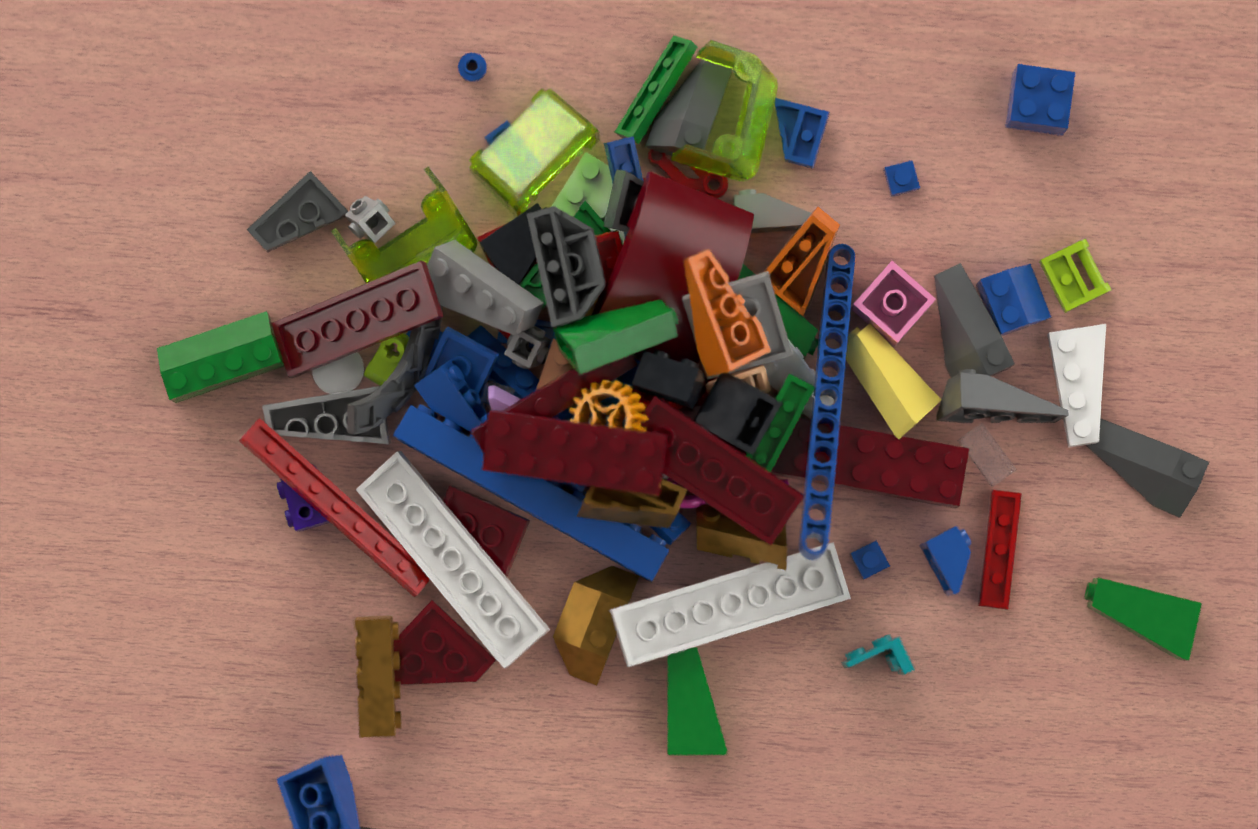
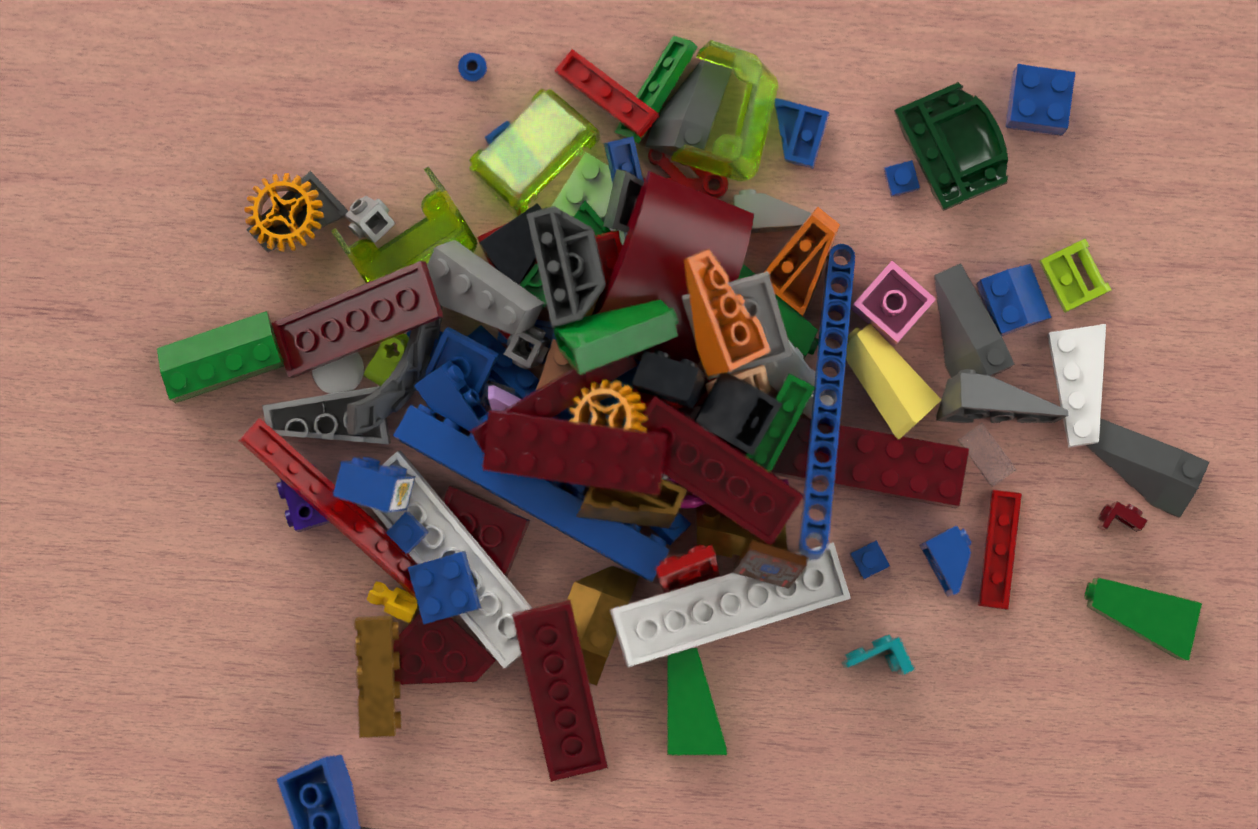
(272, 218): none -> light orange gear
(374, 485): none -> blue brick
(397, 602): none -> yellow plate
(407, 532): none -> blue plate
(444, 587): none -> blue plate
(560, 690): none -> dark red plate
(606, 93): none -> red tile
(693, 568): none -> red plate
(770, 564): none -> reddish brown tile
(955, 144): none -> dark green slope
(1128, 515): none -> dark red bracket

